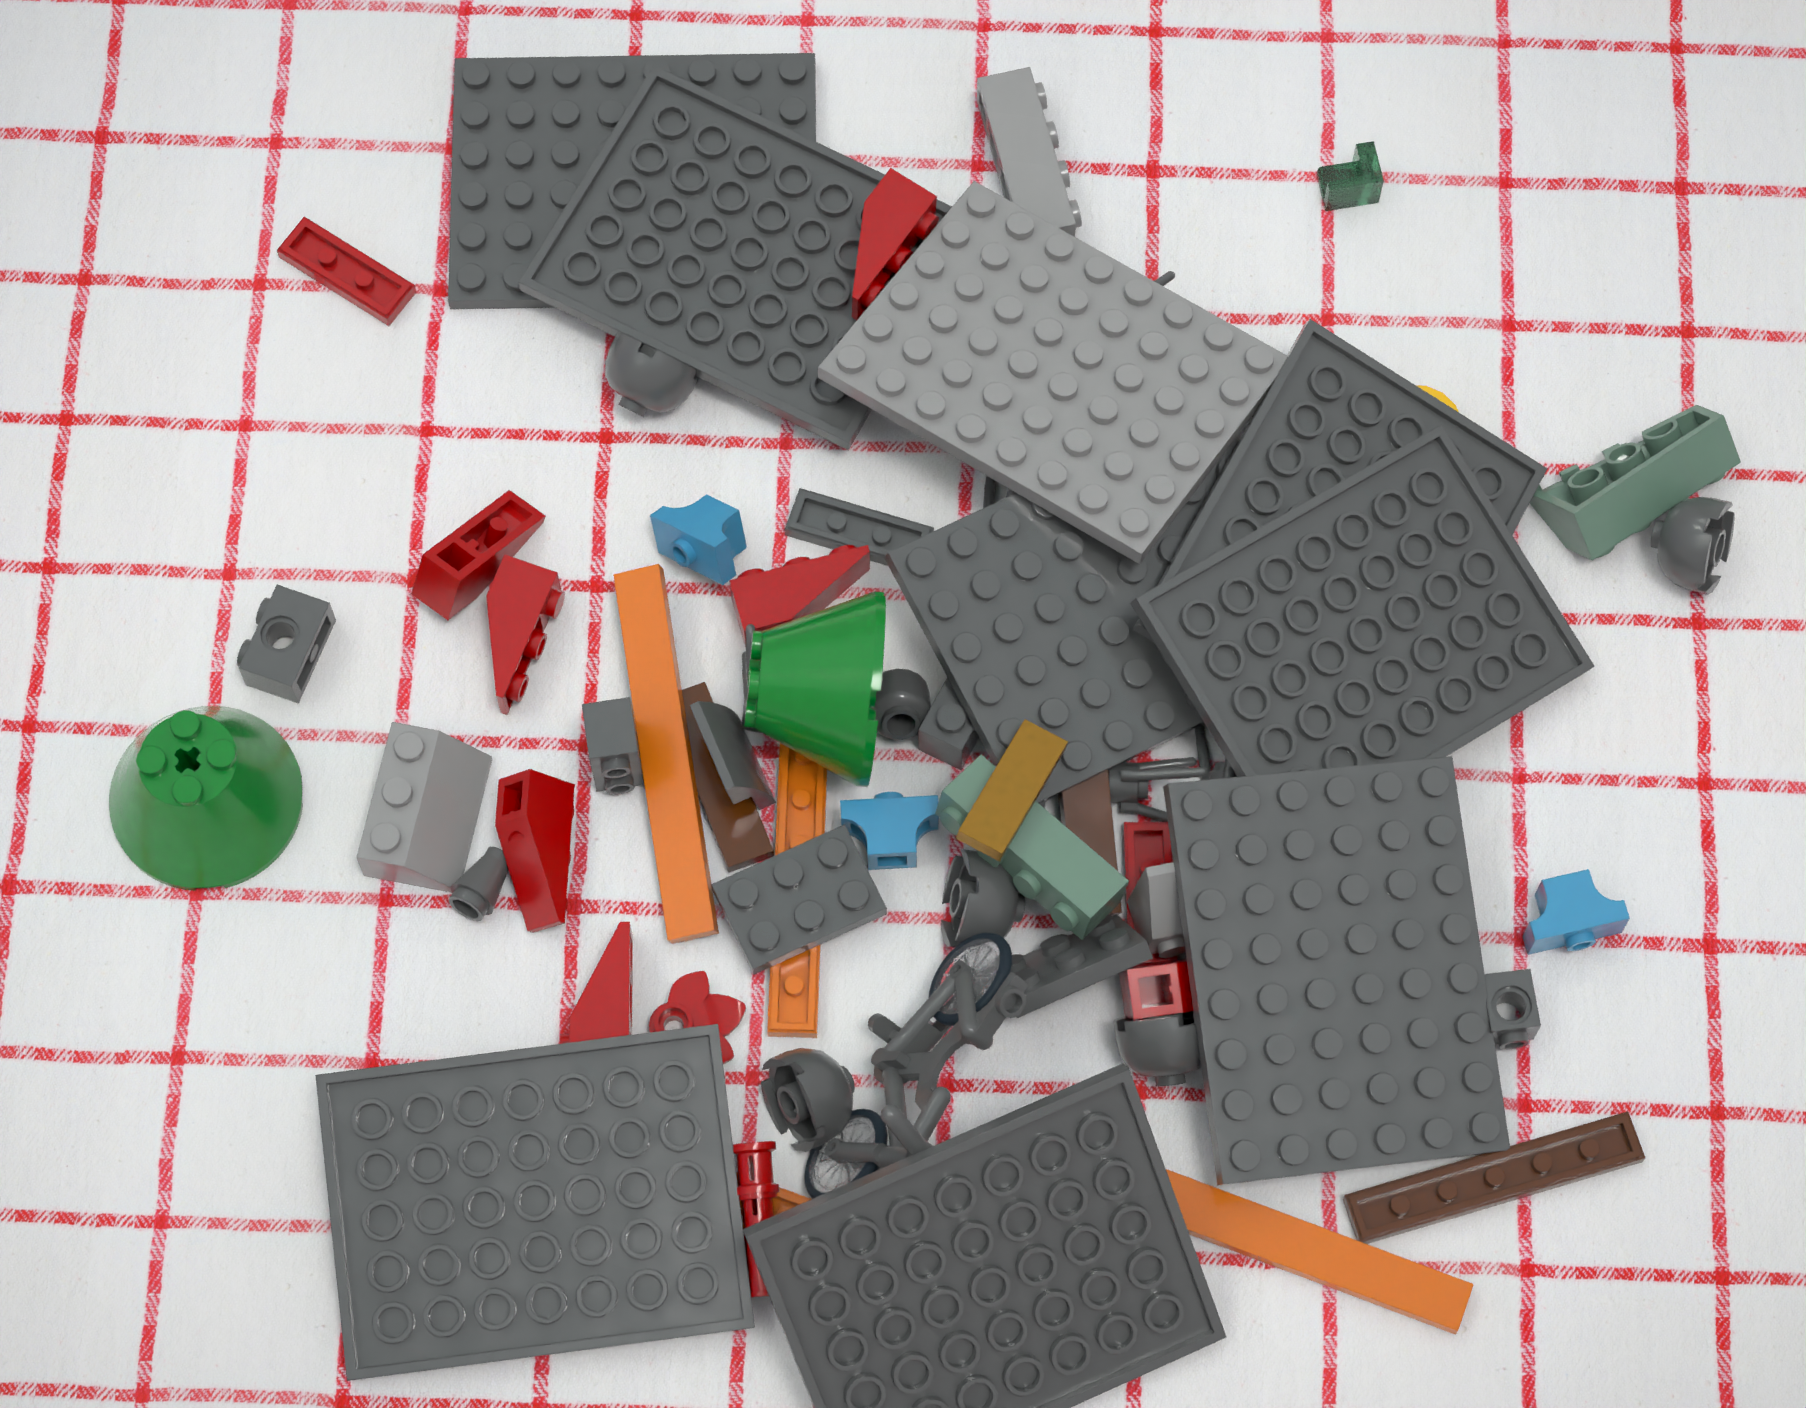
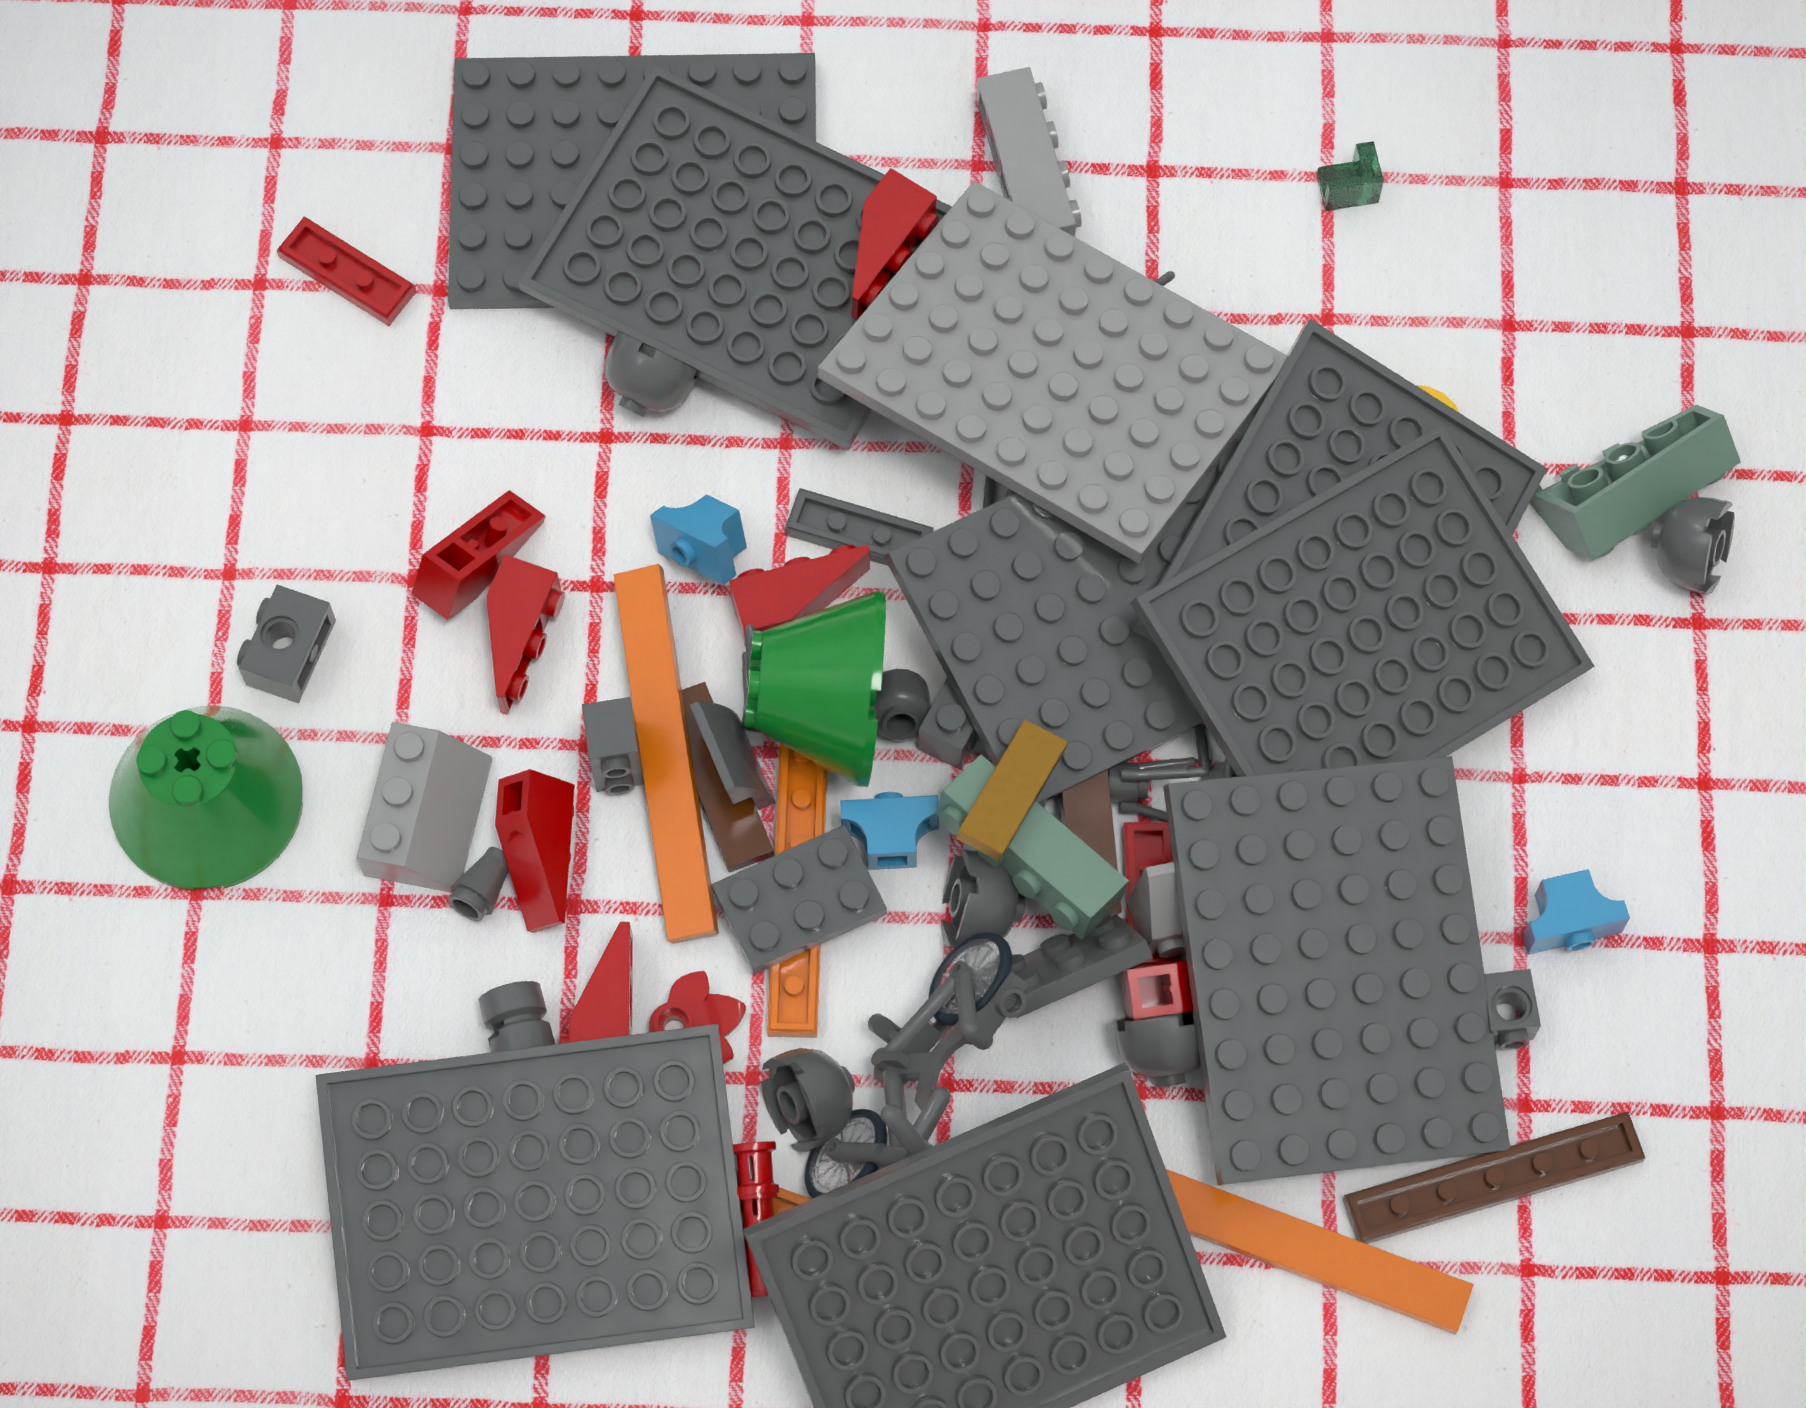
(515, 1016): none -> dark grey wheel

